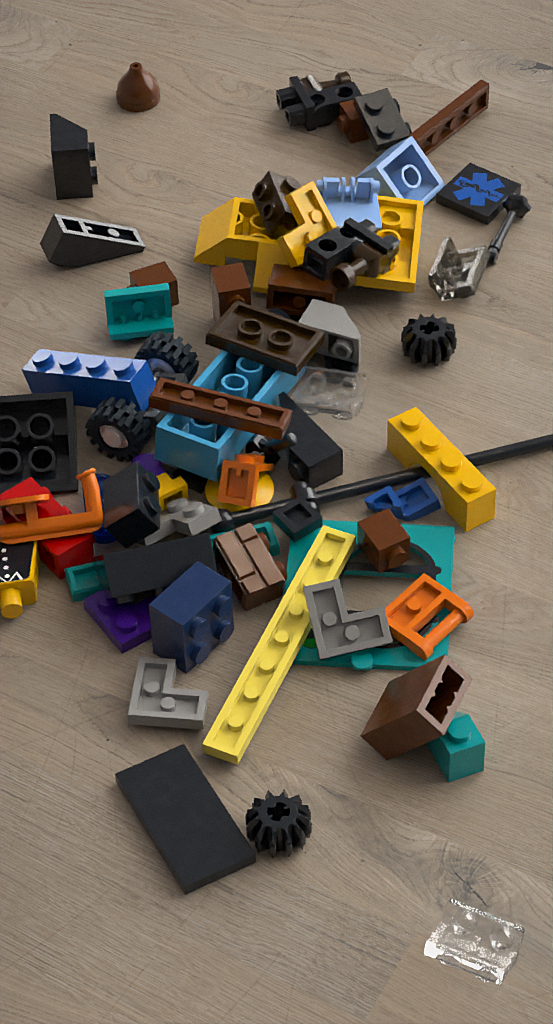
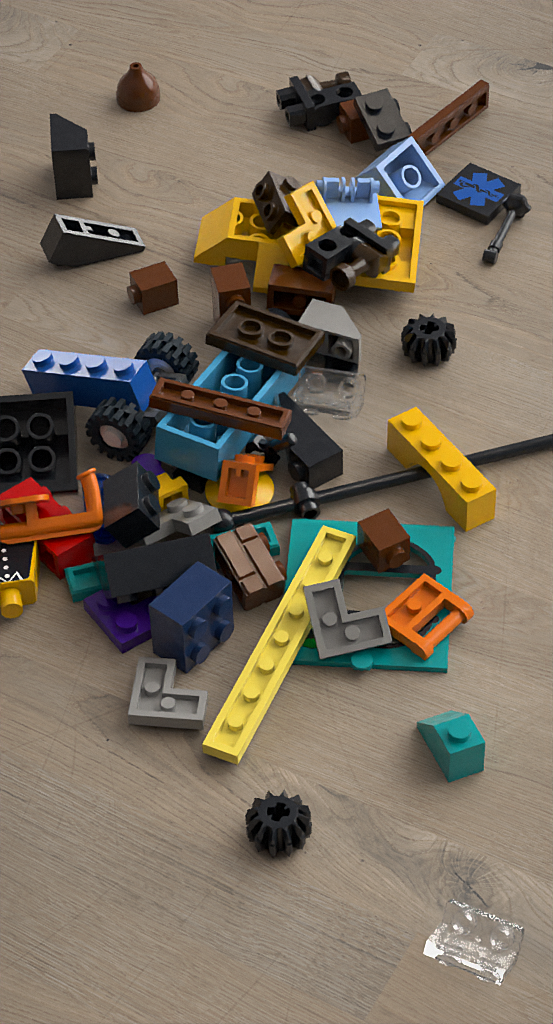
(138, 311): teal bracket -> none
(185, 818): black tile -> none
(297, 519): black plate -> none
(407, 503): blue slope -> none
(416, 707): reddish brown brick -> none
(457, 271): clear smoke bracket -> none

